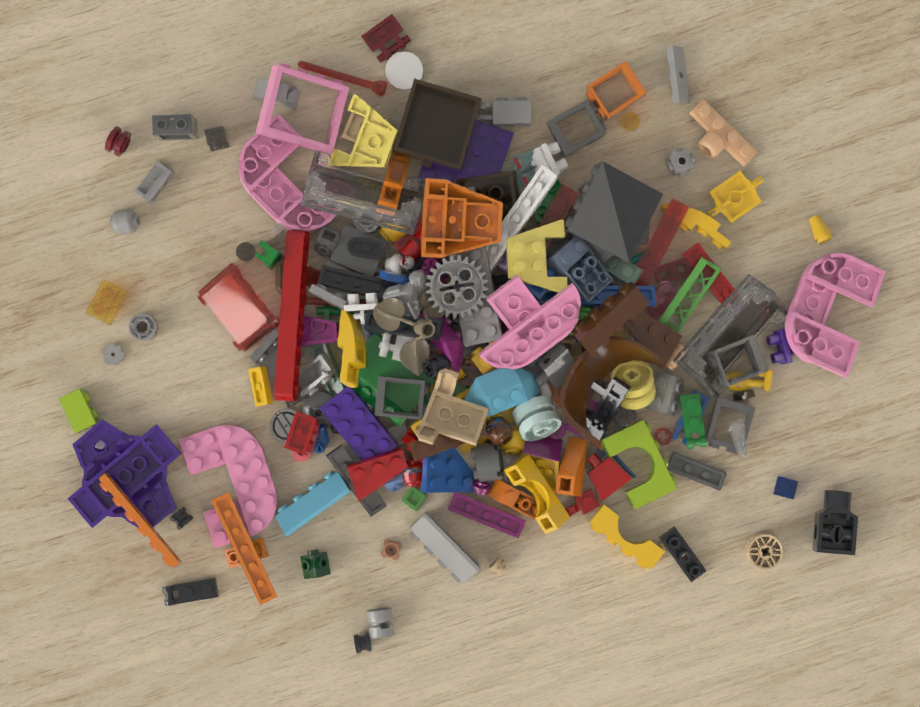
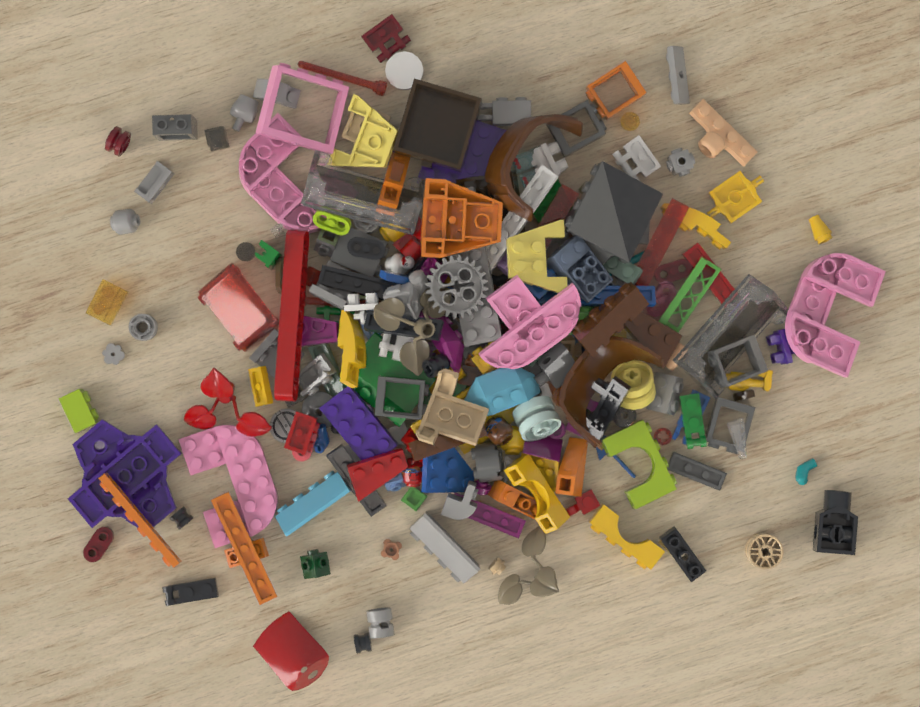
(97, 544): none -> dark red plate
(219, 387): none -> red plant
(244, 110): none -> light grey piece
(288, 649): none -> red piece
(332, 222): none -> lime plate
(458, 507): none -> light grey brick
(506, 150): none -> reddish brown piece
(544, 581): none -> dark tan plant
(606, 475): red torso -> none
(640, 155): none -> white plate
(785, 487): clear blue slope -> none
(802, 471): none -> teal arm

